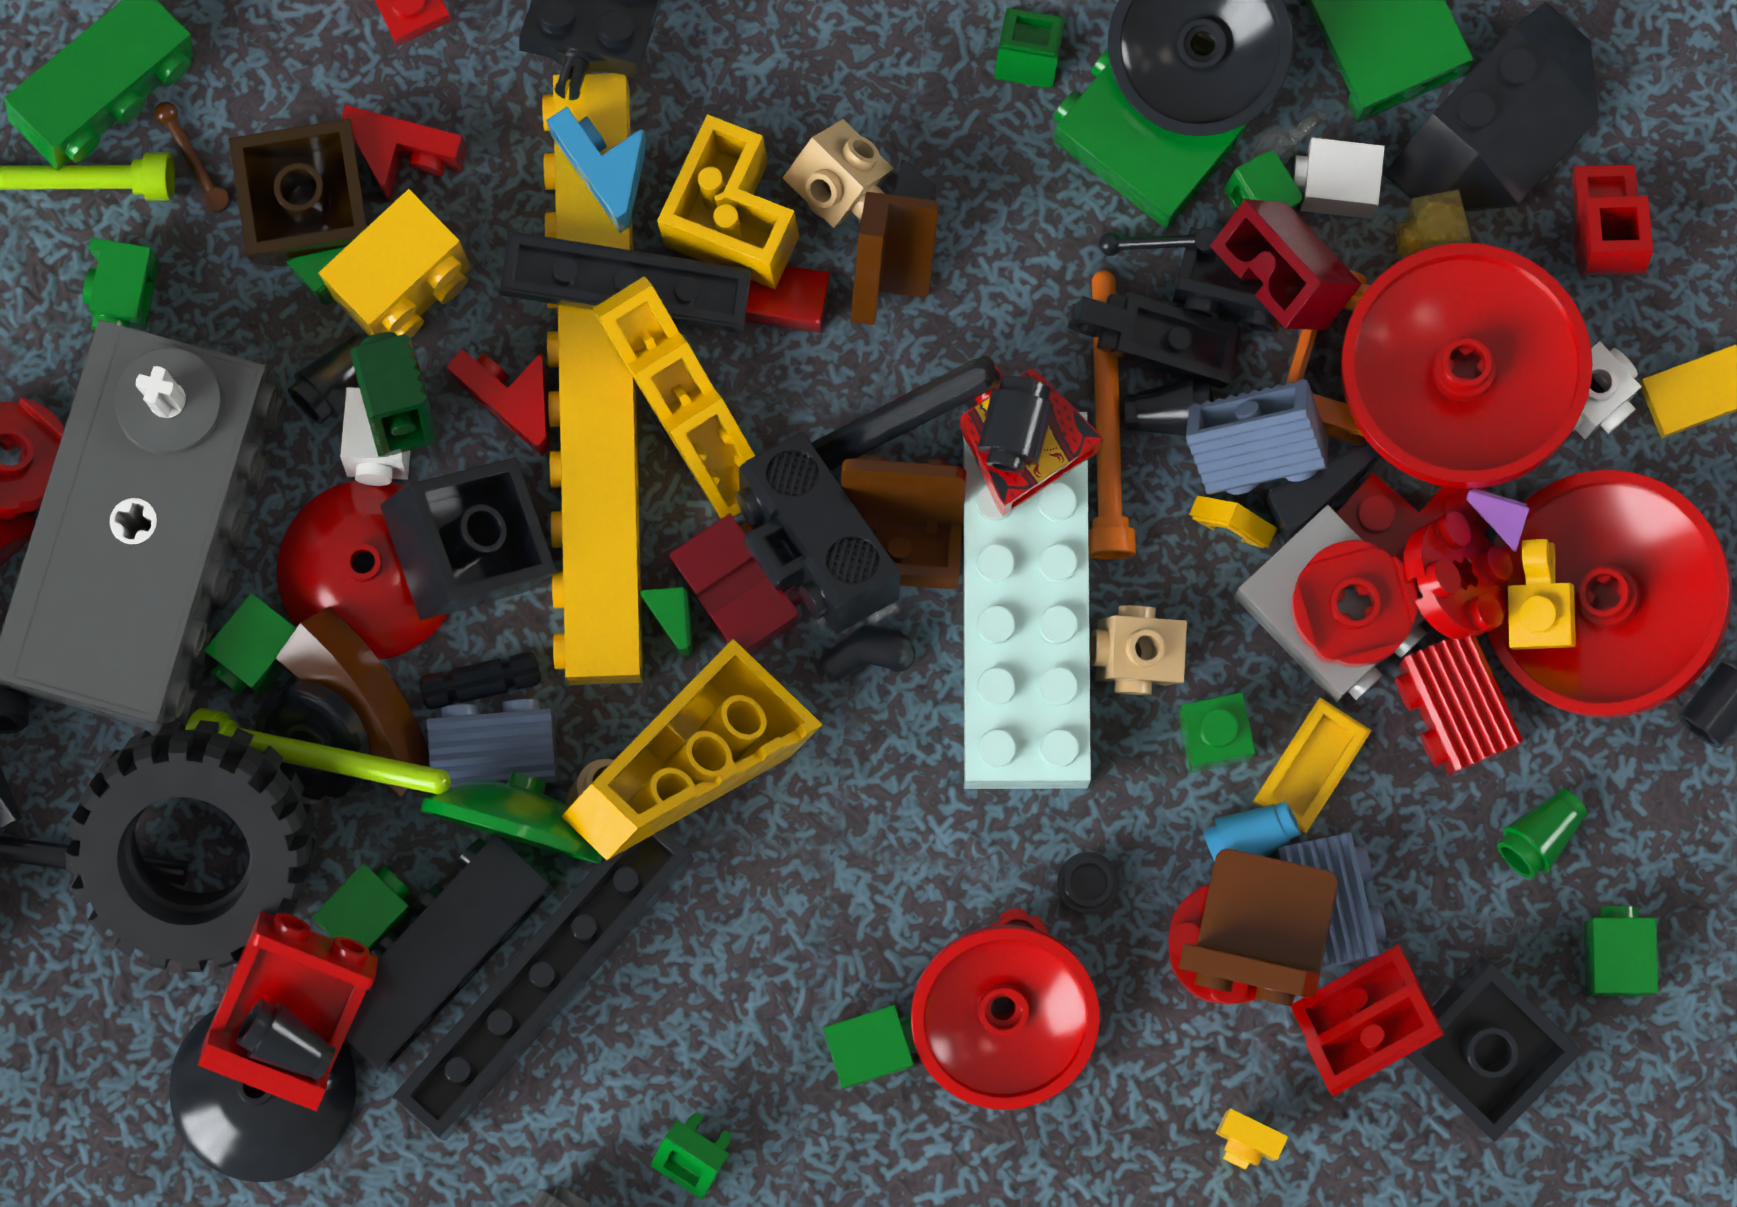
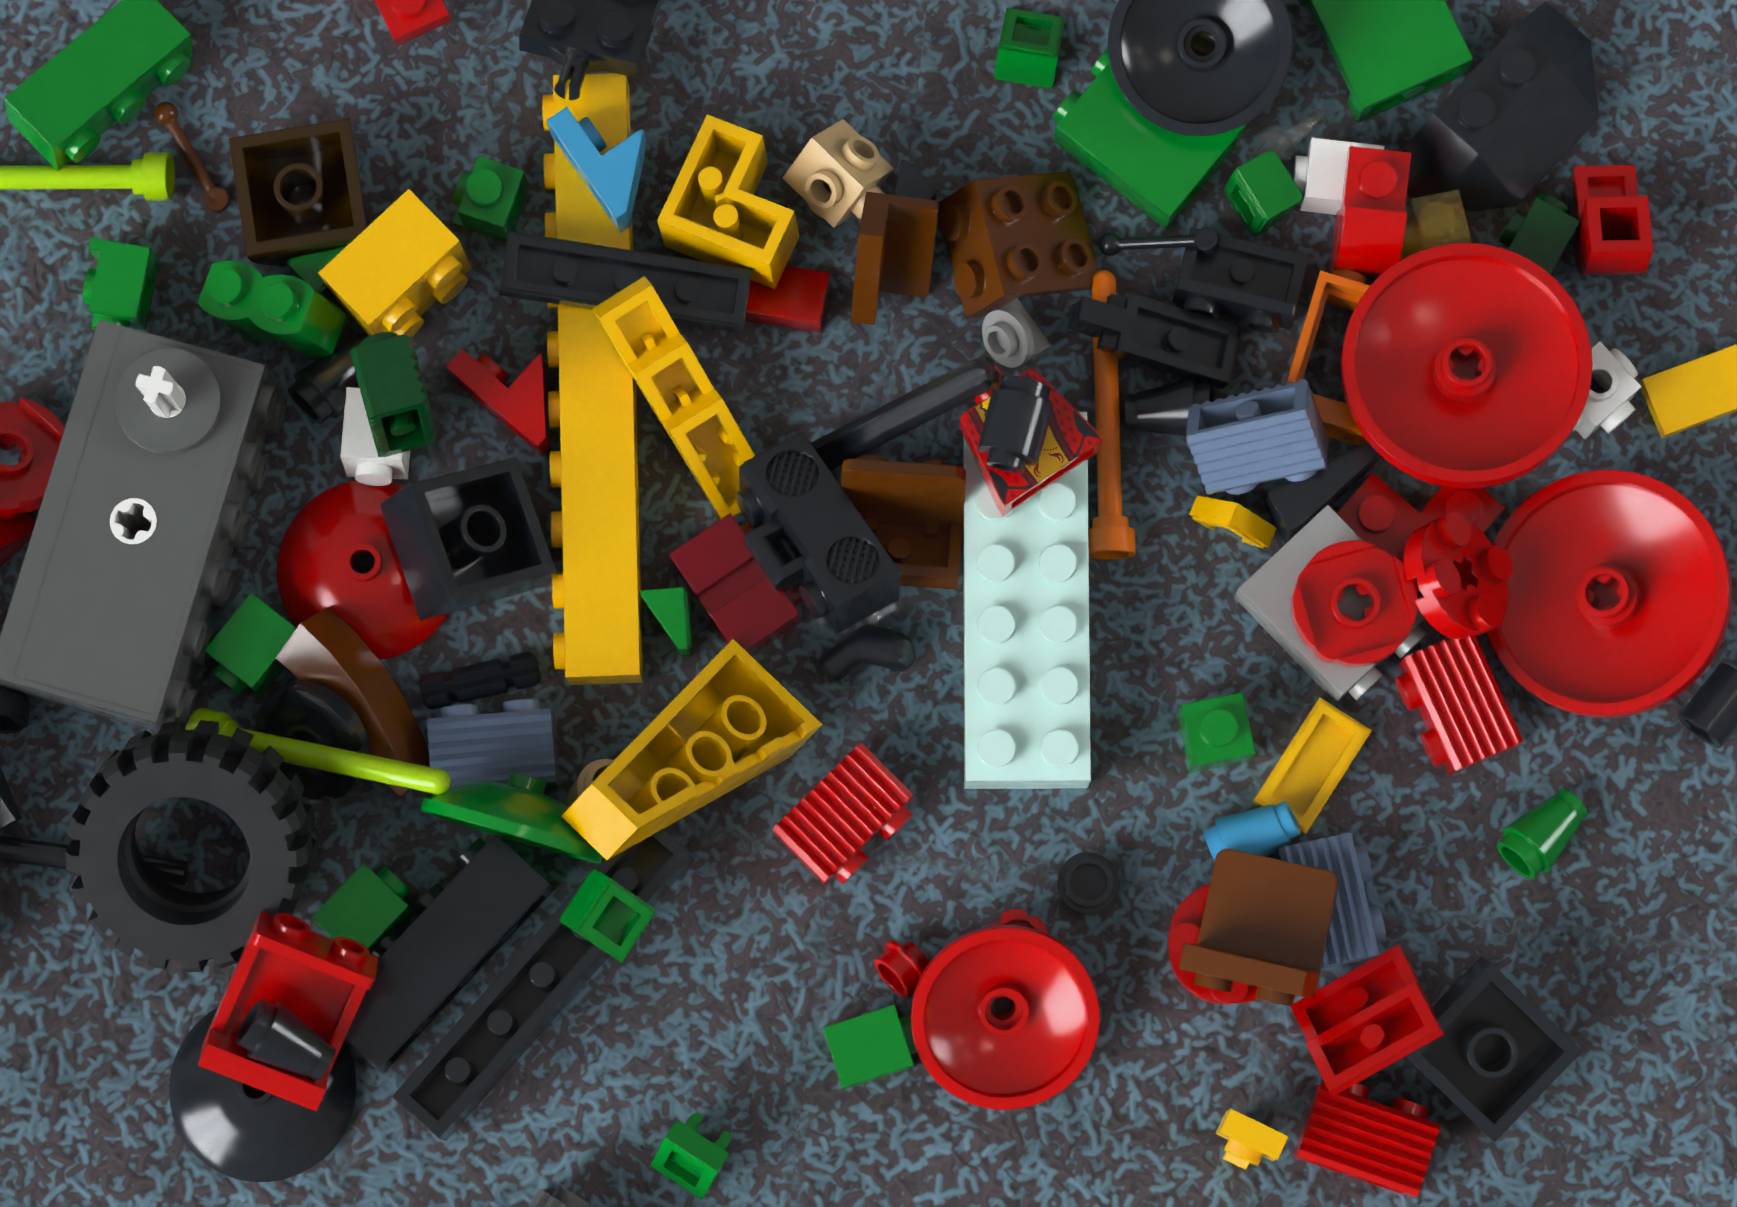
(272, 308): none -> green brick
(388, 140): red slope -> none
(490, 198): none -> green brick
(607, 915): none -> green slope
(844, 816): none -> red brick
(901, 966): none -> red plate
(1013, 335): none -> light grey plate
(1016, 239): none -> reddish brown bracket
(1138, 650): tan brick -> none
(1300, 275): dark red brick -> none
(1368, 1138): none -> red brick
(1372, 211): none -> red brick
(1501, 514): medium lavender slope -> none
(1541, 232): none -> dark green brick
(1541, 610): yellow plate -> none
(1620, 954): green brick -> none

